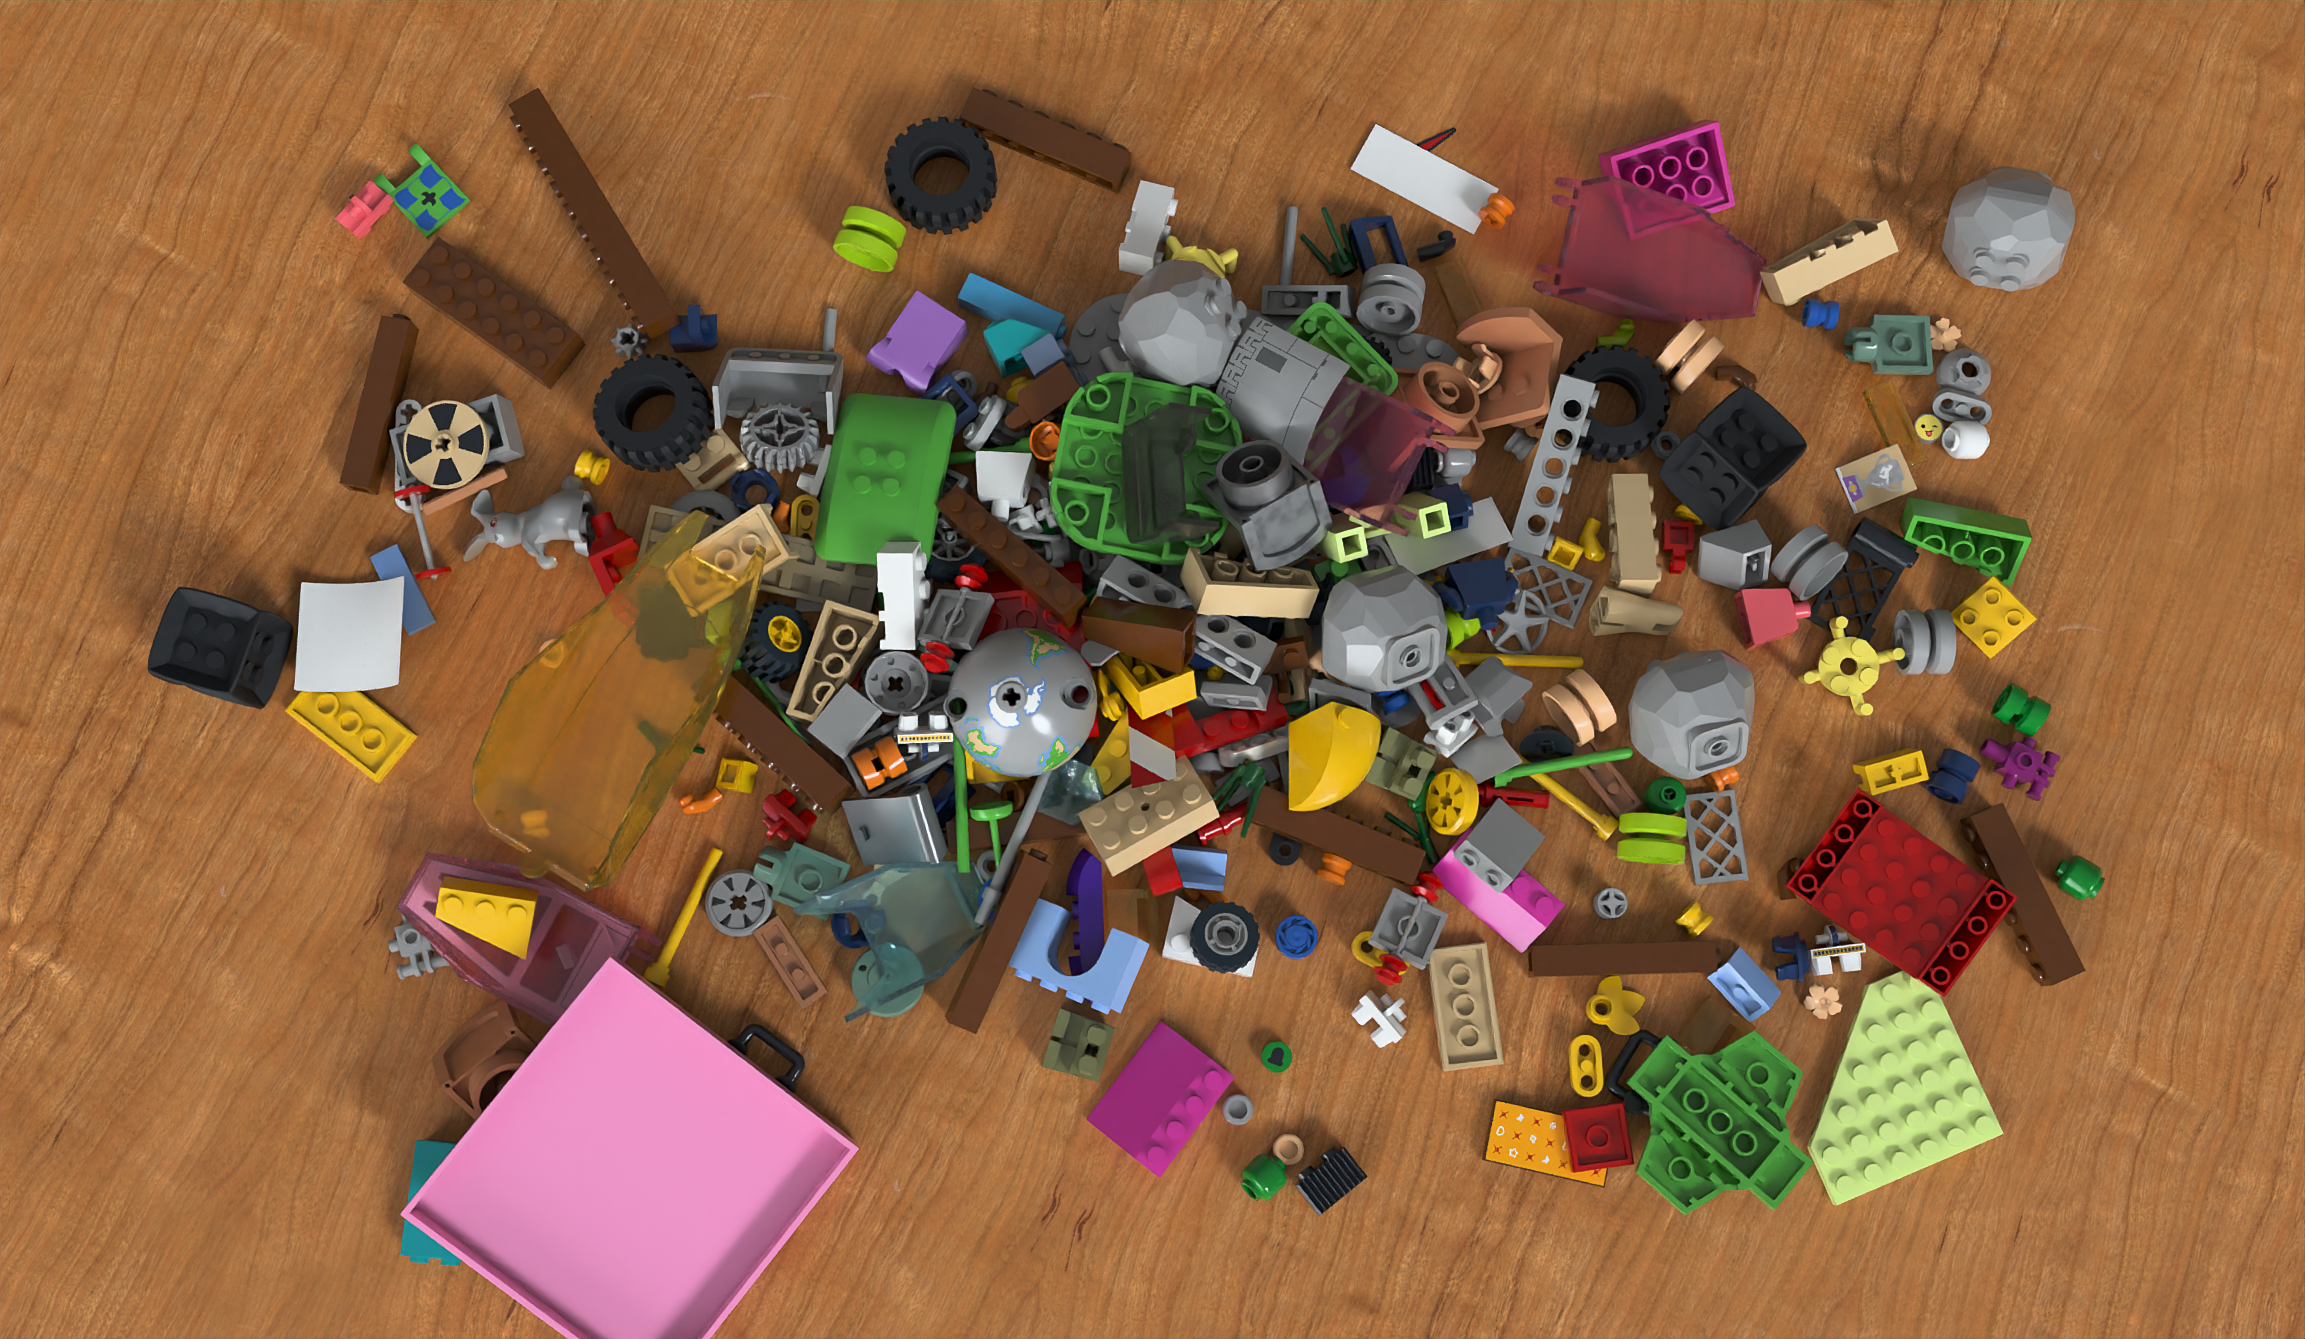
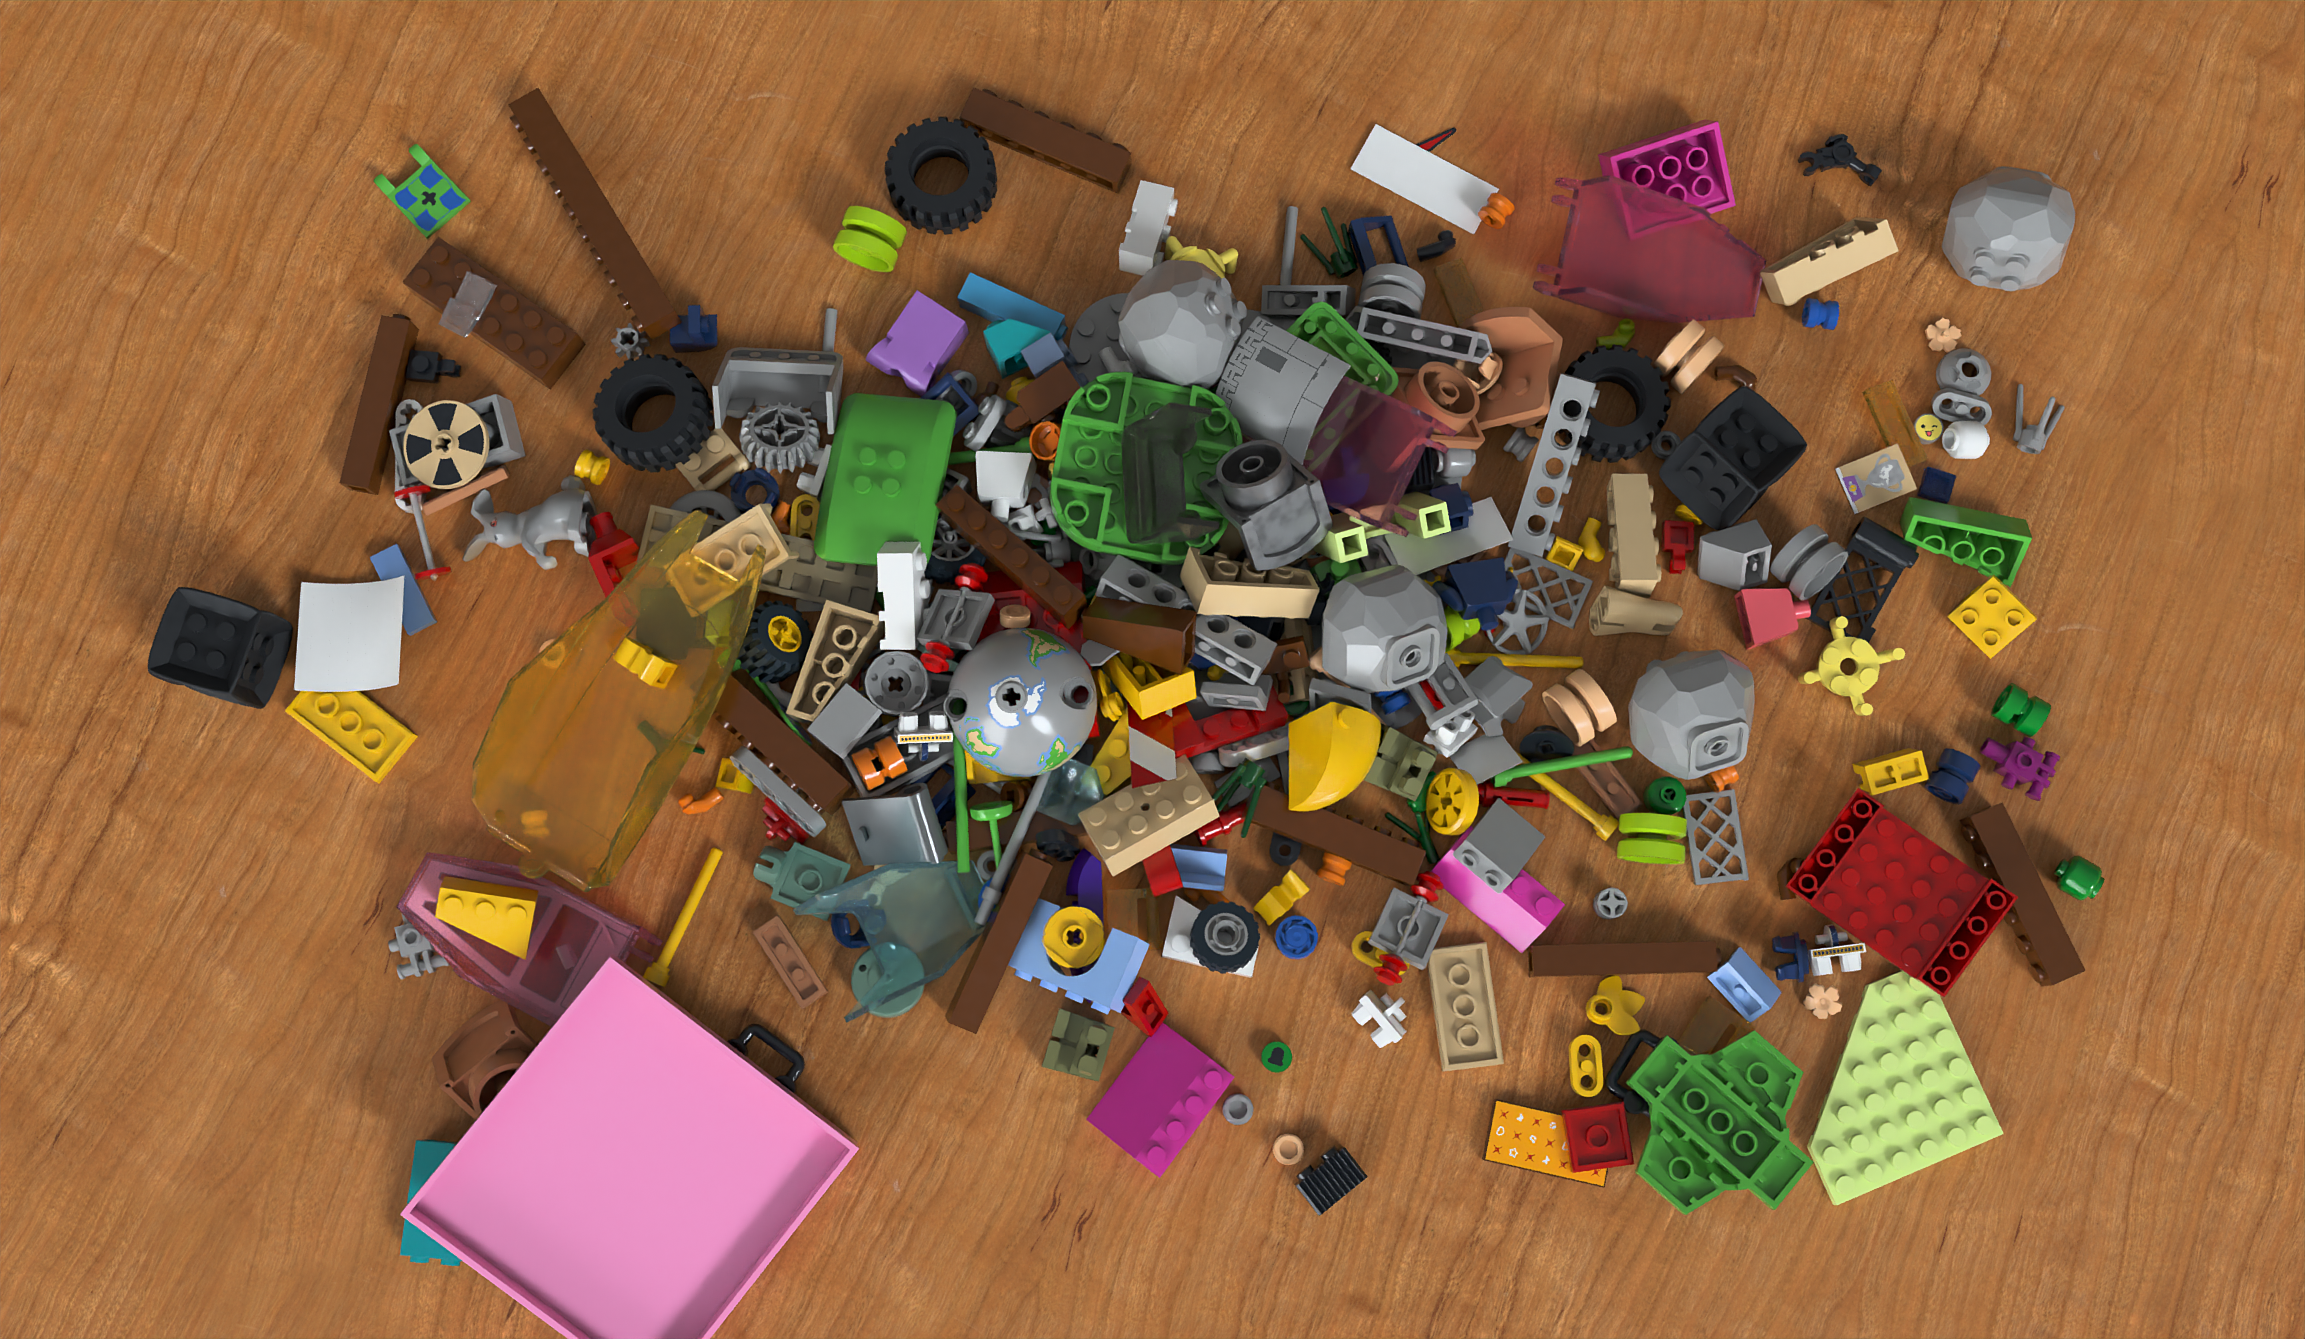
(364, 209): coral hips -> none
(427, 366): none -> black plate
(468, 305): none -> clear slope
(640, 660): none -> yellow leg
(720, 902): light grey wheel -> none
(778, 791): none -> light grey beam
(1015, 616): none -> light nougat tile
(1058, 844): none -> black plate
(1091, 936): none -> yellow plate
(1144, 1007): none -> red slope
(1263, 1177): green head -> none
(1281, 897): none -> yellow leg
(1420, 335): none -> light grey brick
(1694, 919): yellow wheel -> none
(1840, 156): none -> black piece
(1892, 344): sand green plate -> none
(1926, 639): light grey wheel -> none
(1936, 485): none -> clear blue tile
(2034, 437): none -> light grey plant

